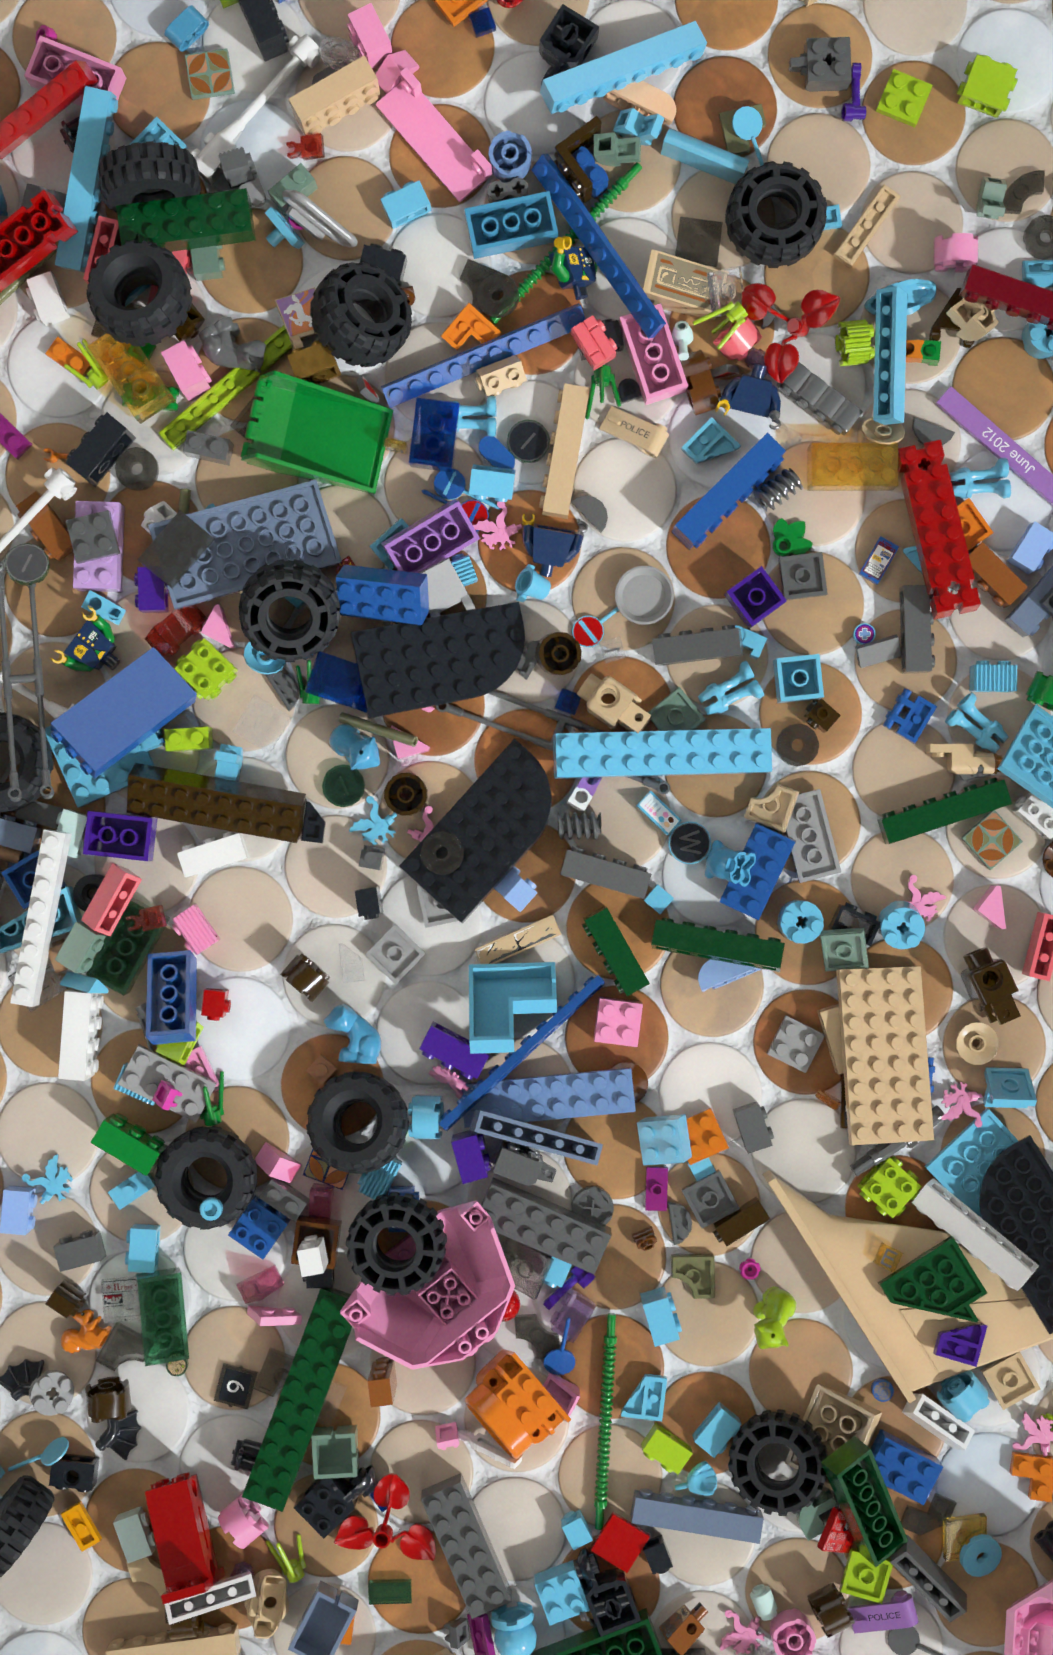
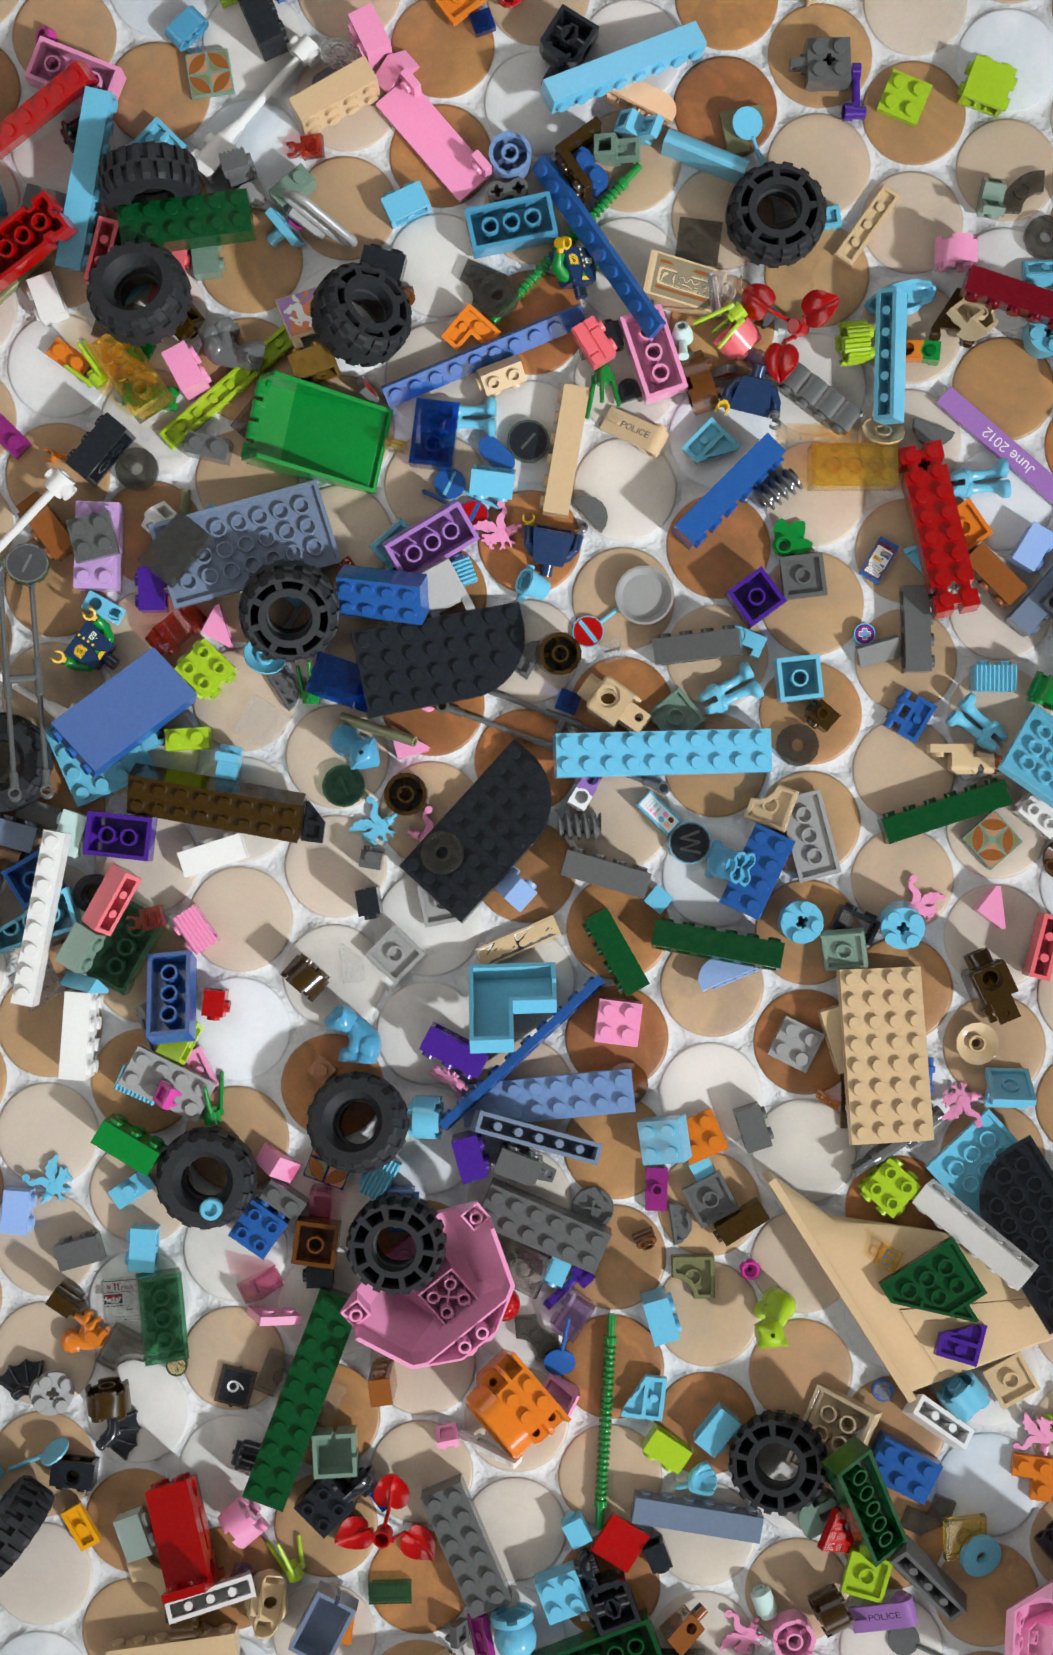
(312, 1256): white brick -> none

